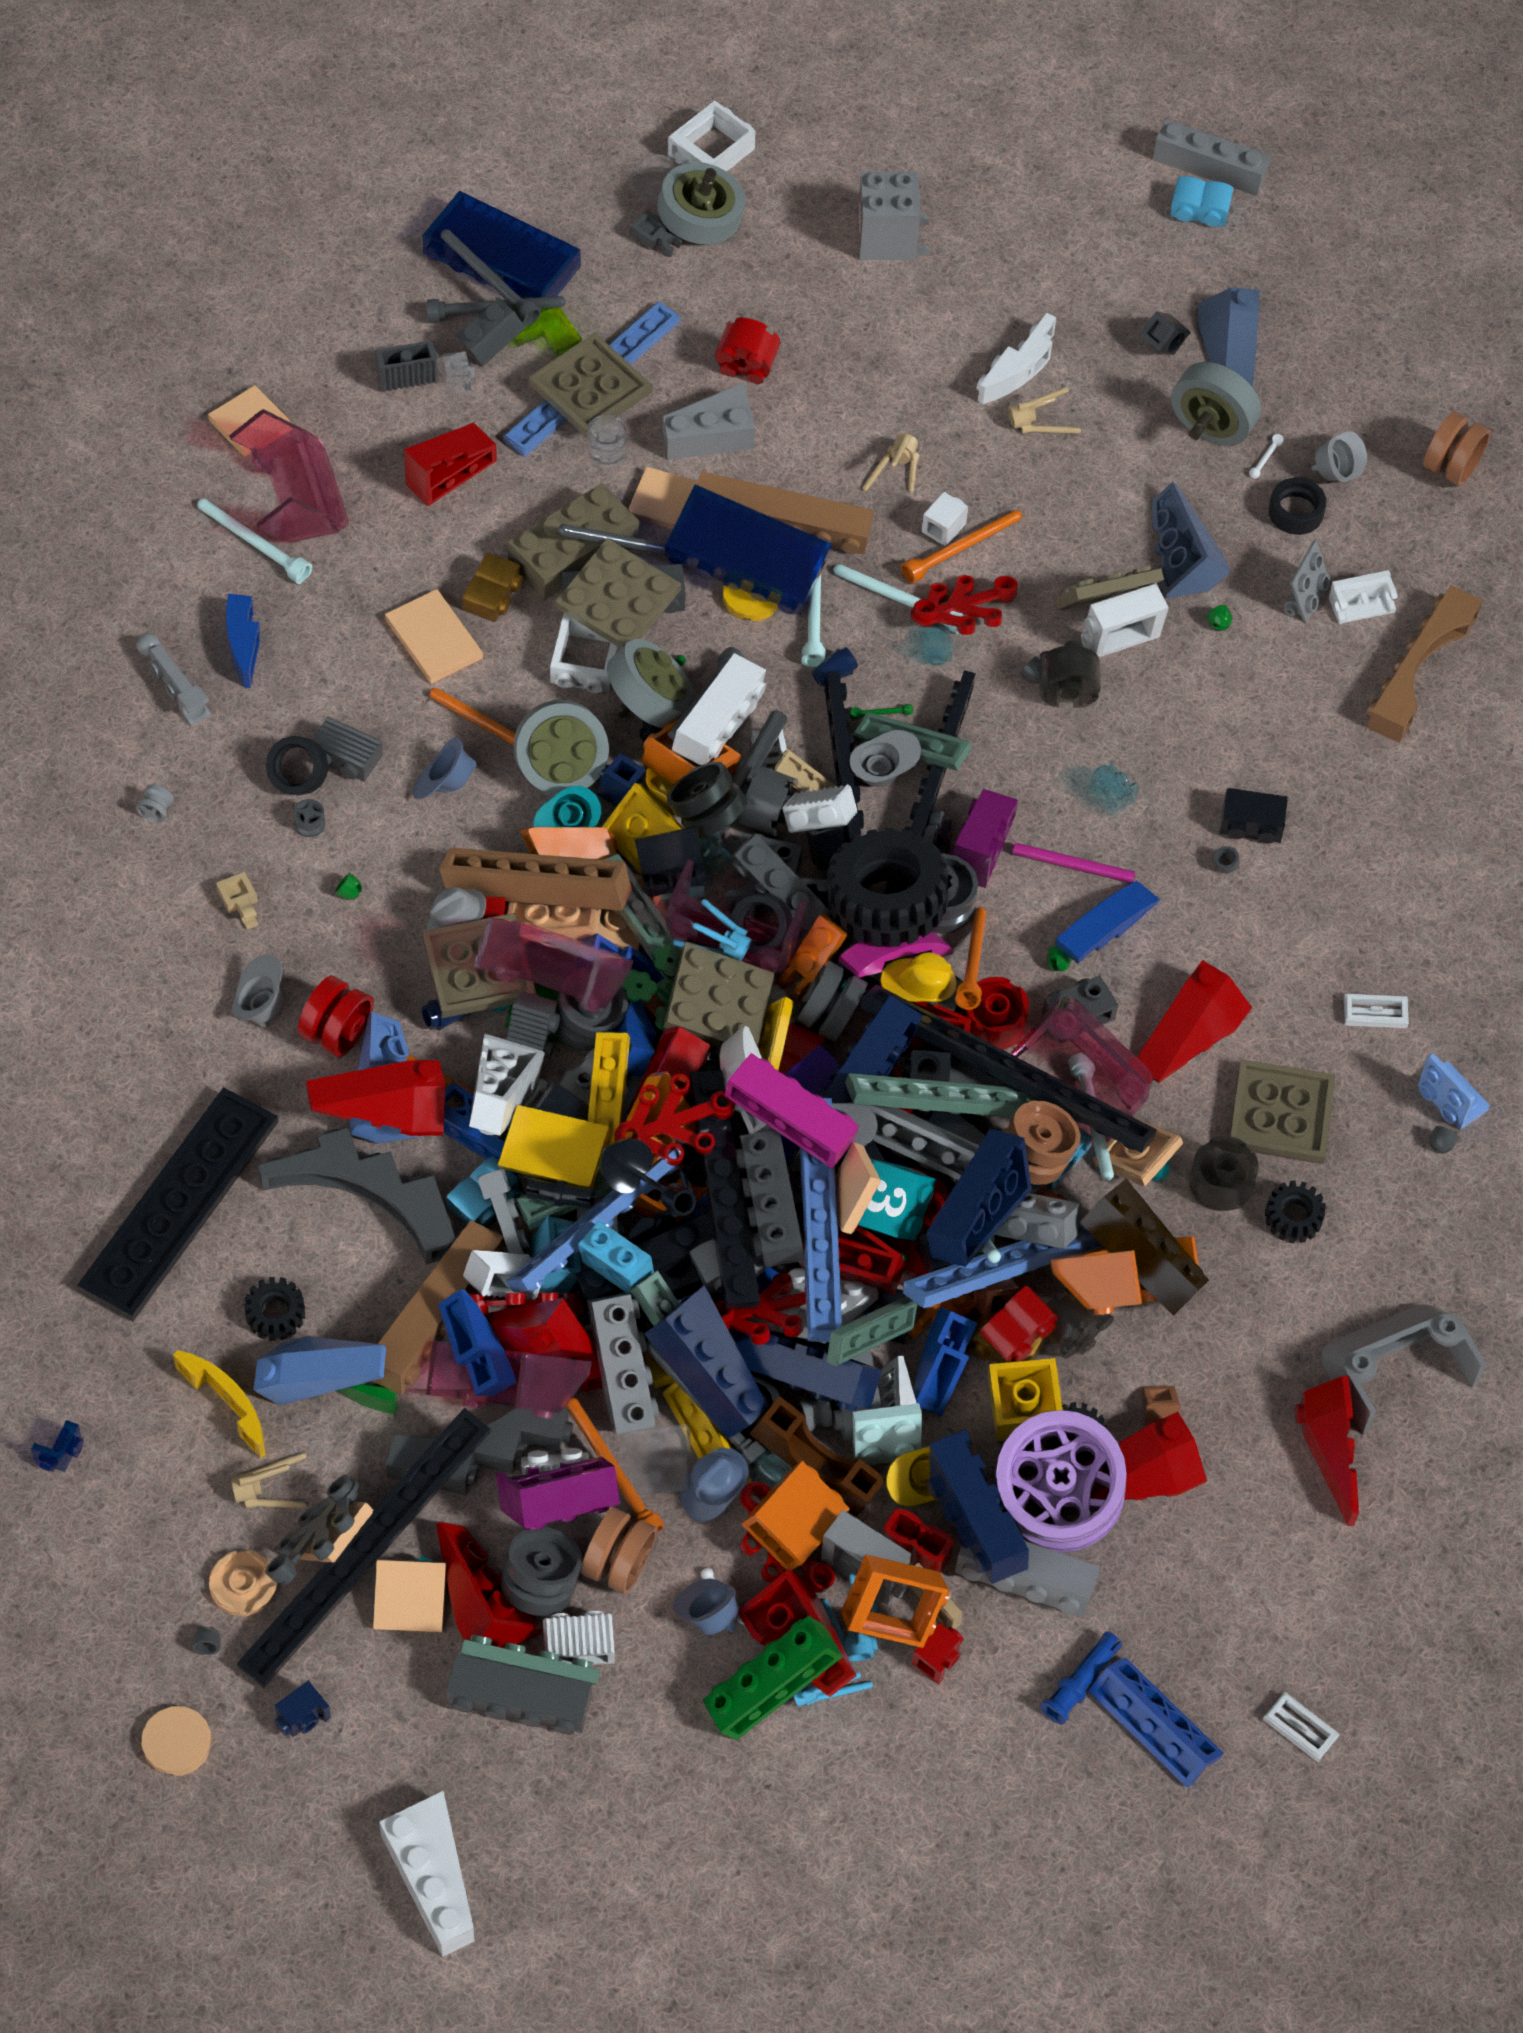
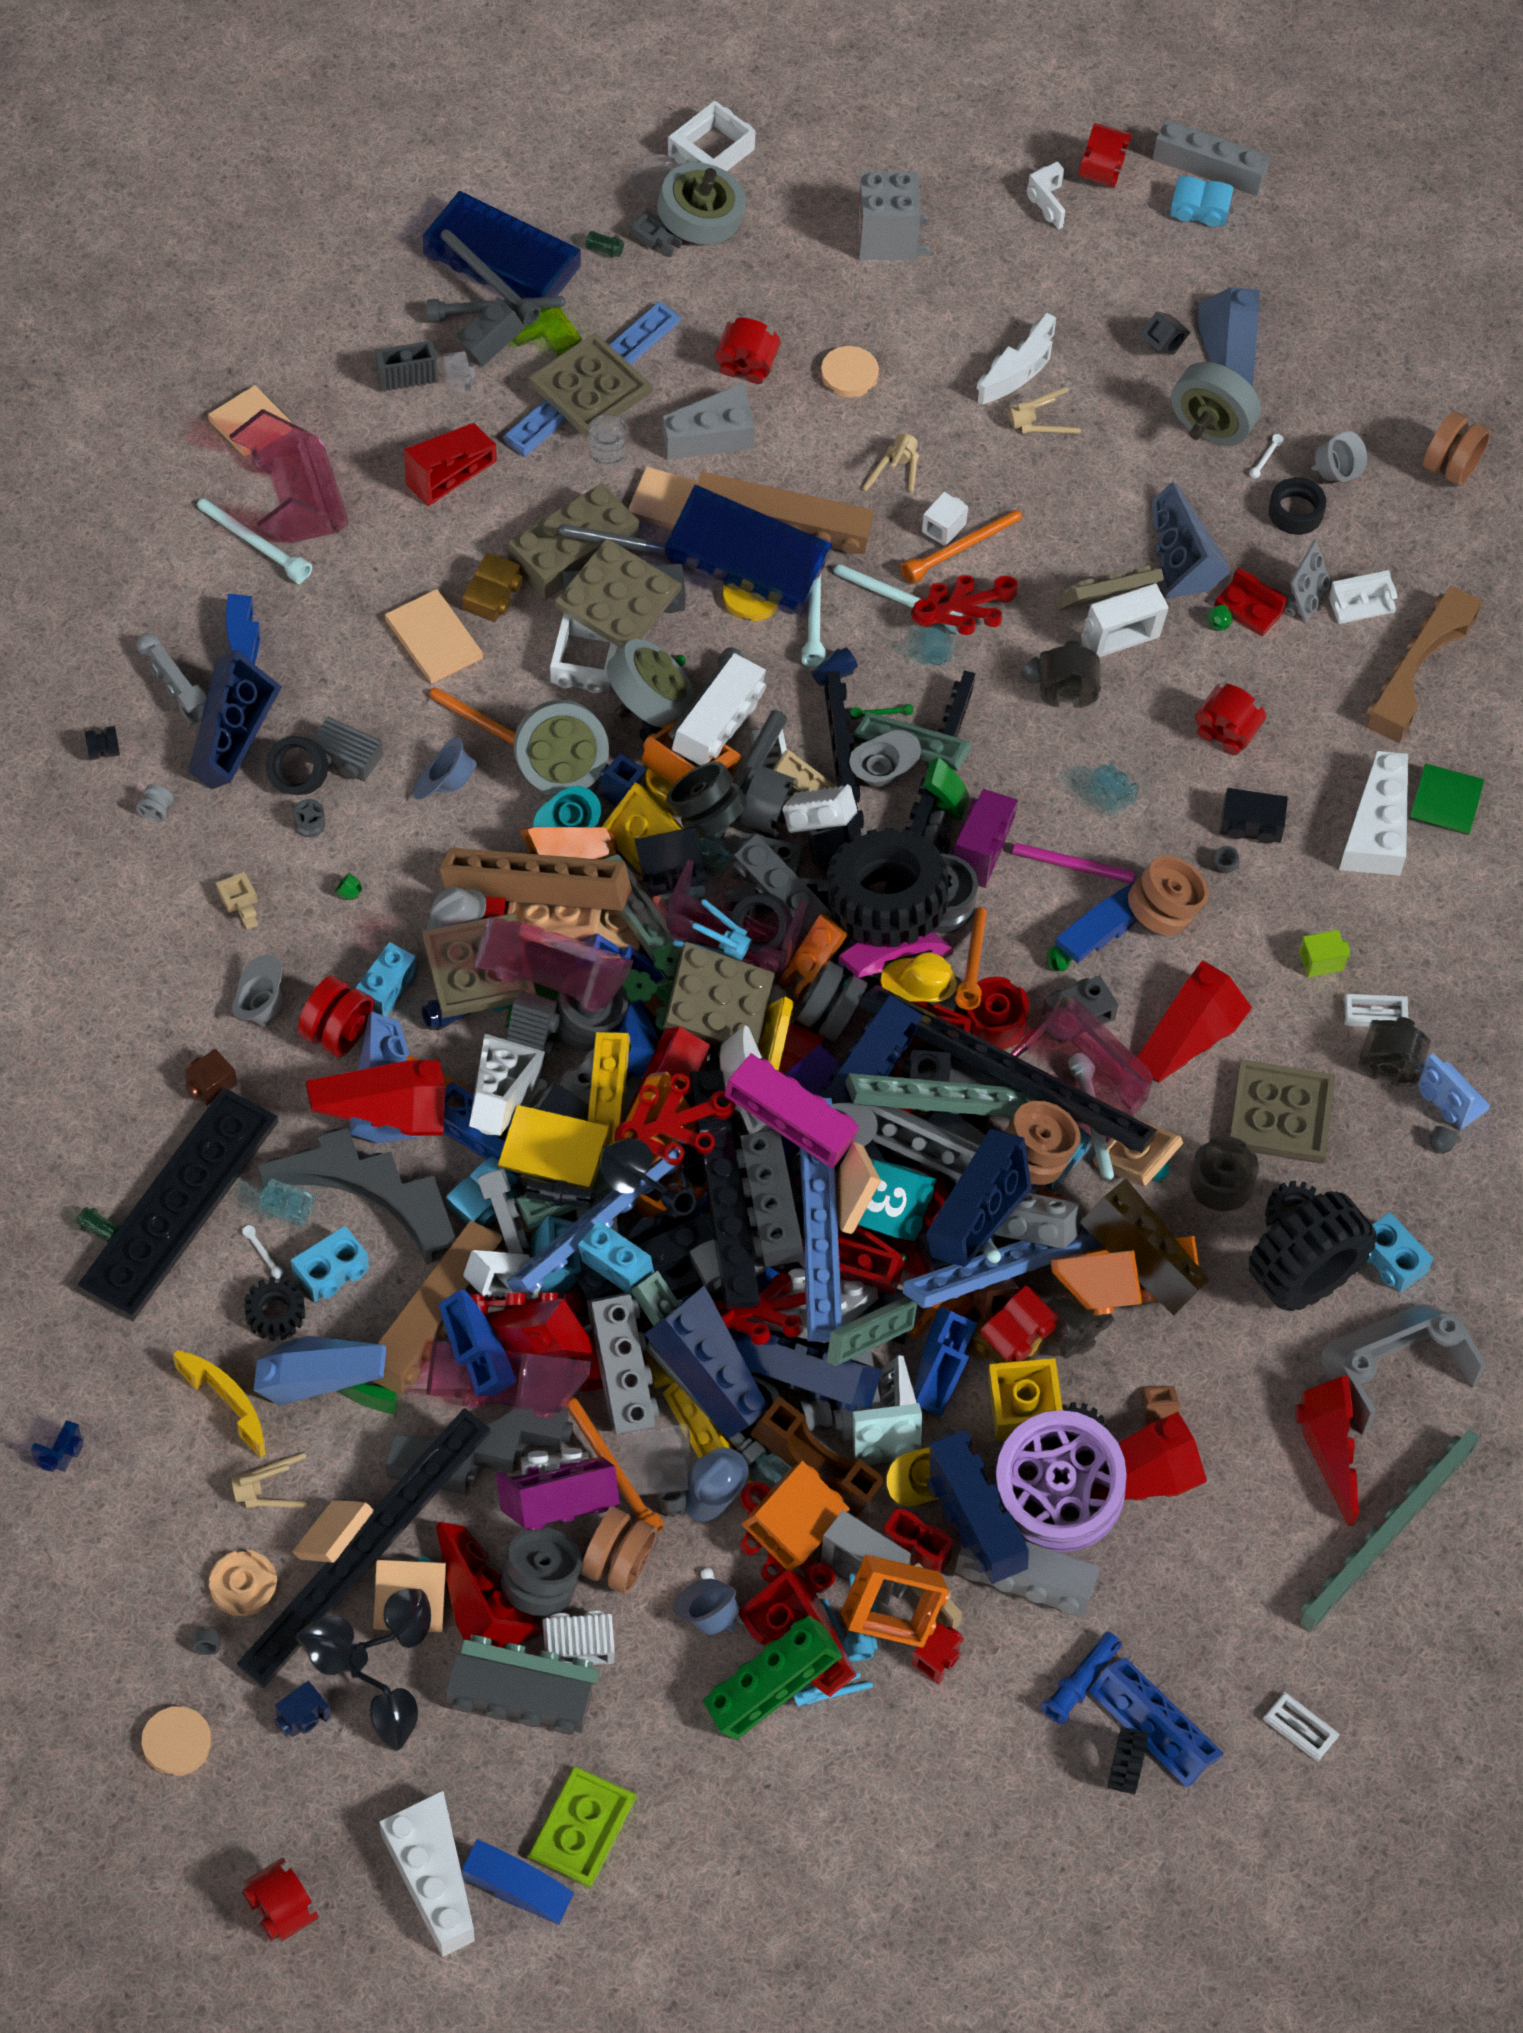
(97, 1224): none -> clear green pin
(103, 742): none -> black wheel
(208, 1076): none -> copper brick
(231, 718): none -> dark blue wedge
(249, 1233): none -> white hinge
(279, 1900): none -> red brick
(297, 1207): none -> clear light blue brick
(315, 1525): dark grey plant -> none
(325, 1259): none -> medium azure brick
(331, 1652): none -> black plant
(389, 978): none -> medium azure brick
(516, 1882): none -> blue slope
(582, 1827): none -> lime tile
(611, 245): none -> clear green pin
(672, 1503): none -> dark grey hinge
(849, 371): none -> light nougat tile
(948, 788): none -> green slope
(1039, 191): none -> white bracket
(1104, 155): none -> red brick
(1128, 1760): none -> black tyre
(1168, 895): none -> nougat wheel
(1229, 718): none -> red brick
(1252, 602): none -> red bracket
(1312, 1251): none -> black tyre
(1324, 953): none -> lime brick
(1380, 825): none -> white wedge
(1380, 1538): none -> sand green plate
(1394, 1051): none -> clear smoke brick
(1400, 1249): none -> medium azure brick
(1447, 799): none -> green slope

